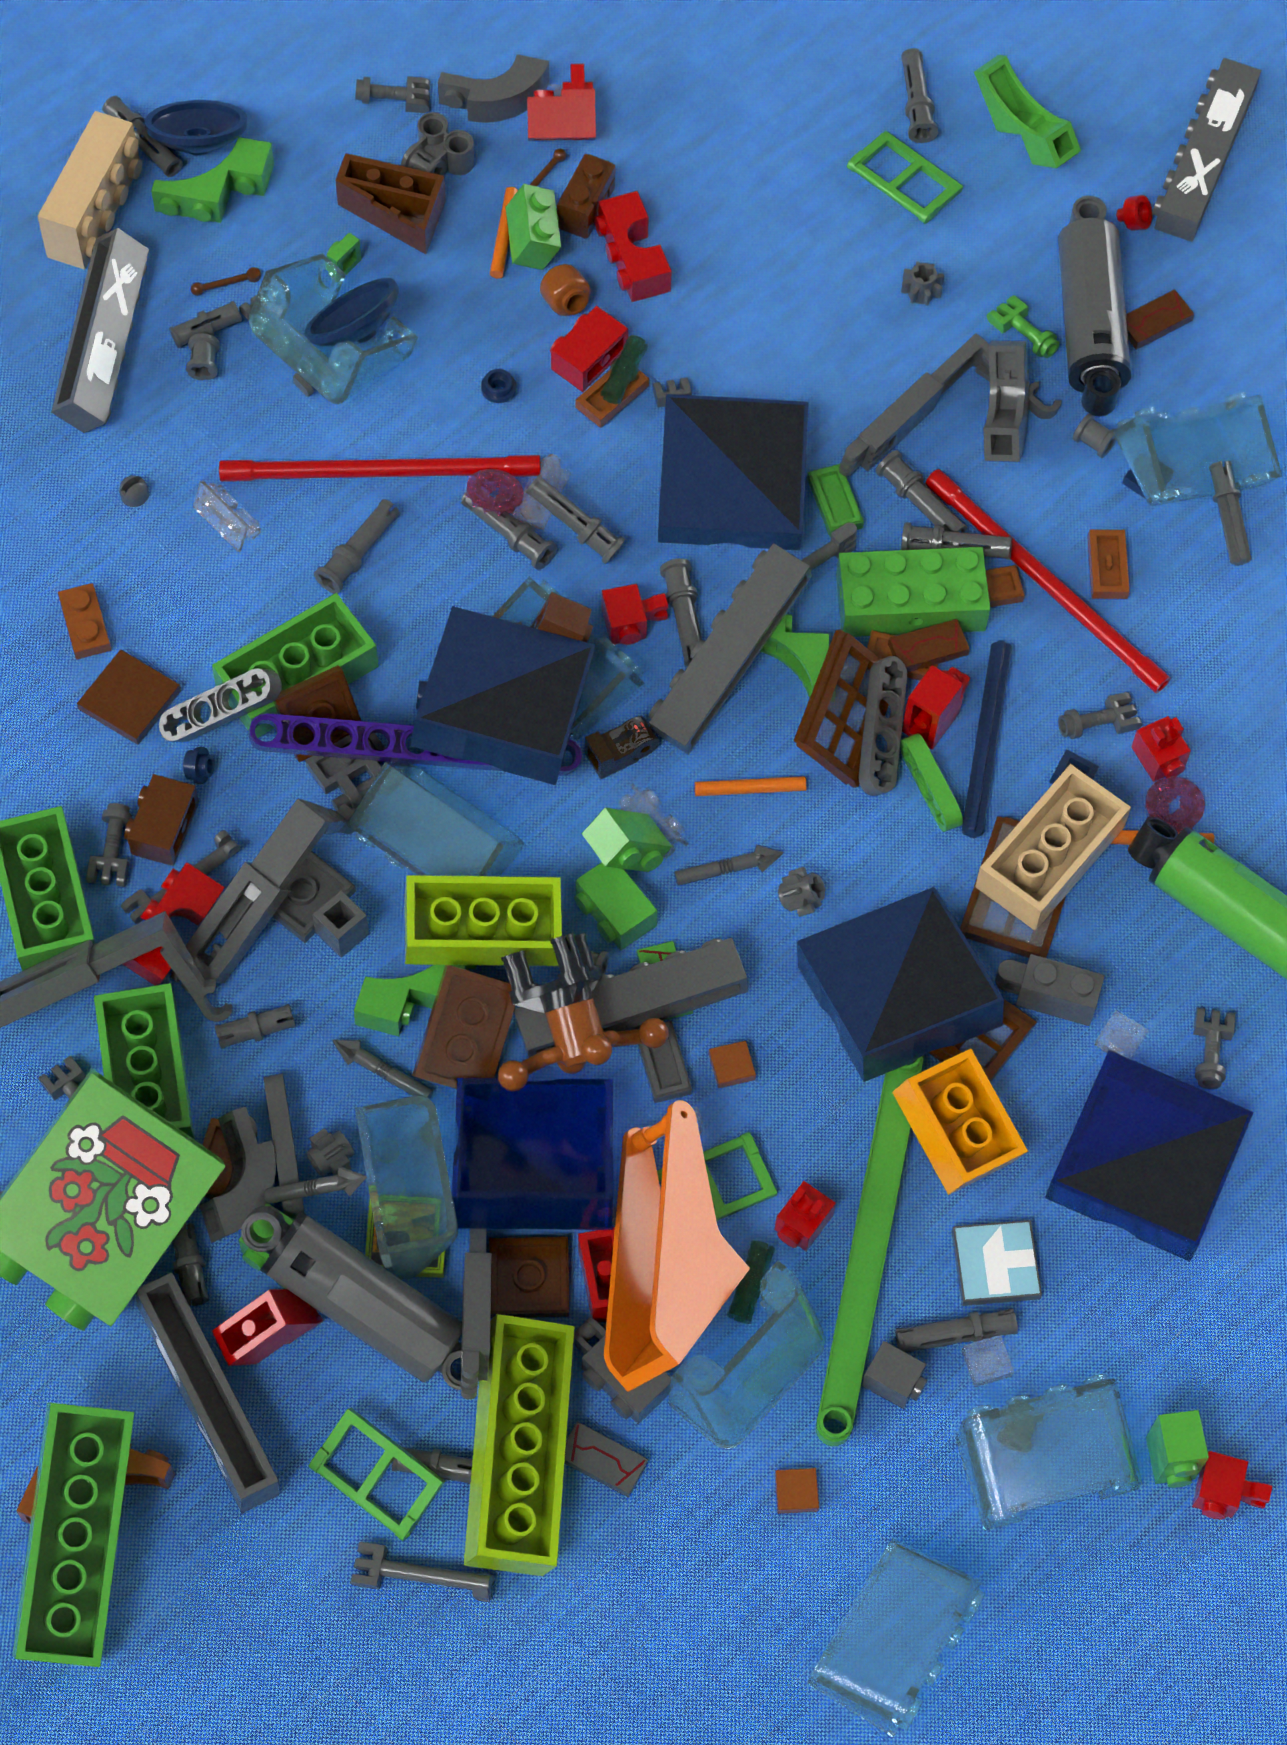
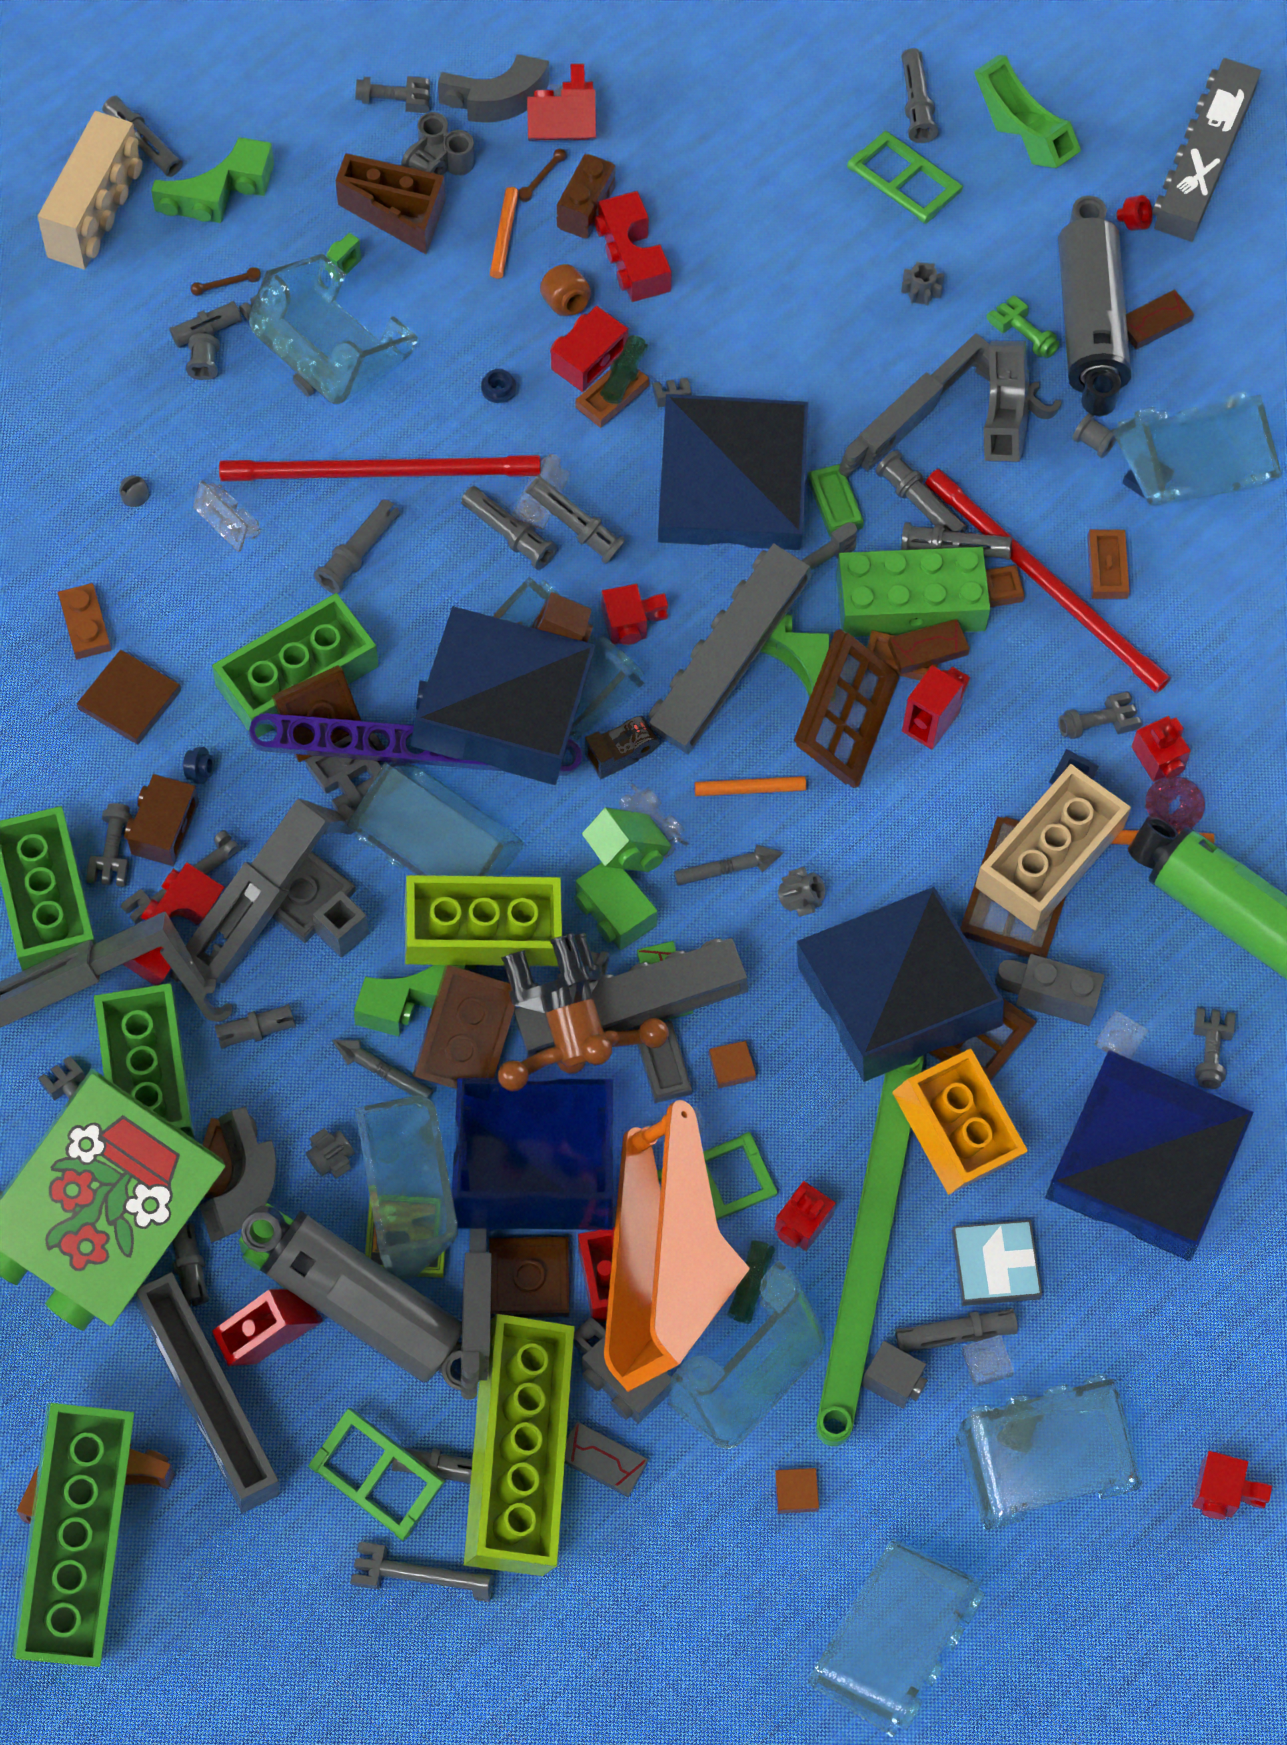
(100, 331): brick -> none
(196, 125): dark blue dish -> none
(220, 709): dark grey beam -> none
(282, 1139): dark grey beam -> none
(345, 1180): dark grey piece -> none
(354, 314): dark blue dish -> none
(485, 482): clear pink gear -> none
(533, 227): bright green brick -> none
(681, 597): dark grey pin -> none
(889, 727): dark grey beam -> none
(931, 782): bright green beam -> none
(987, 739): dark blue axle -> none
(1177, 1448): bright green brick -> none
(1230, 512): dark grey axle -> none

